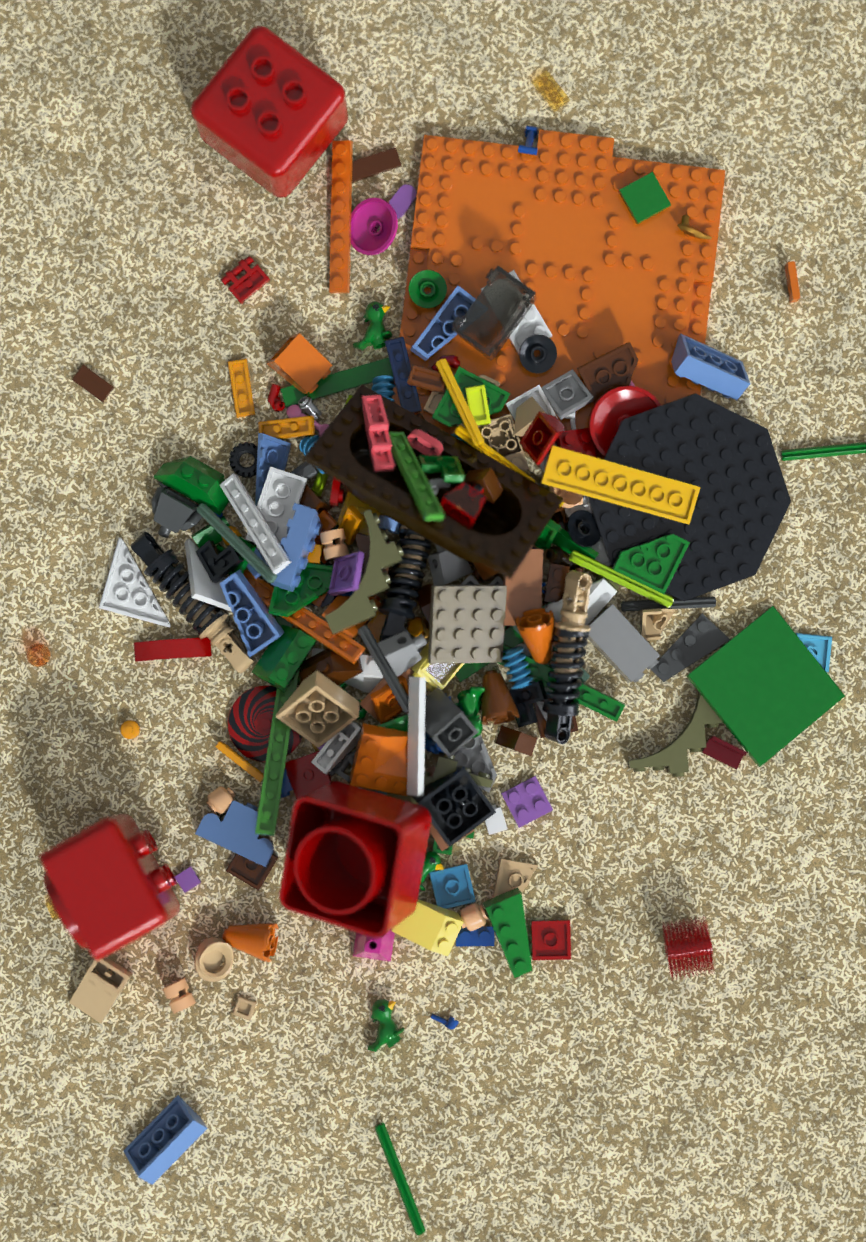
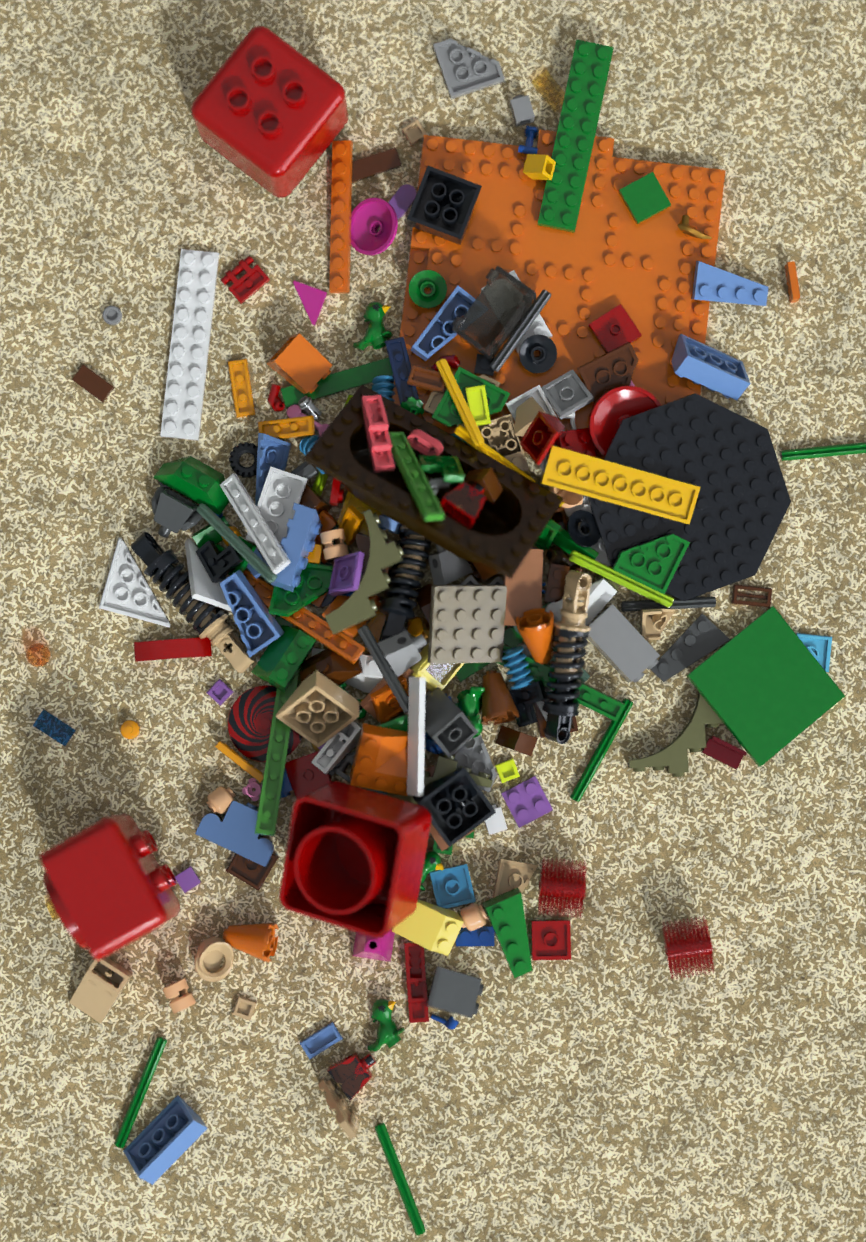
(54, 727): none -> tile
(112, 315): none -> light grey tile
(140, 1092): none -> green axle
(189, 345): none -> white plate
(219, 692): none -> medium lavender tile
(248, 789): none -> bright pink plate
(311, 299): none -> dark pink tile
(321, 1040): none -> medium blue tile
(347, 1120): none -> tan plate
(352, 1073): none -> torso
(413, 404): none -> green plant
(414, 132): none -> tan tile
(416, 983): none -> red slope
(443, 205): none -> black slope
(455, 992): none -> dark grey slope
(466, 68): none -> light grey plate
(483, 366): none -> black plate
(507, 770): none -> neon yellow tile
(520, 330): none -> dark grey axle
(521, 110): none -> light grey brick
(539, 167): none -> yellow brick
(562, 888): none -> red piece
(575, 135): none -> green plate
(599, 753): none -> green axle
(614, 329): none -> red plate
(723, 286): none -> medium blue wing
(750, 603): none -> reddish brown tile

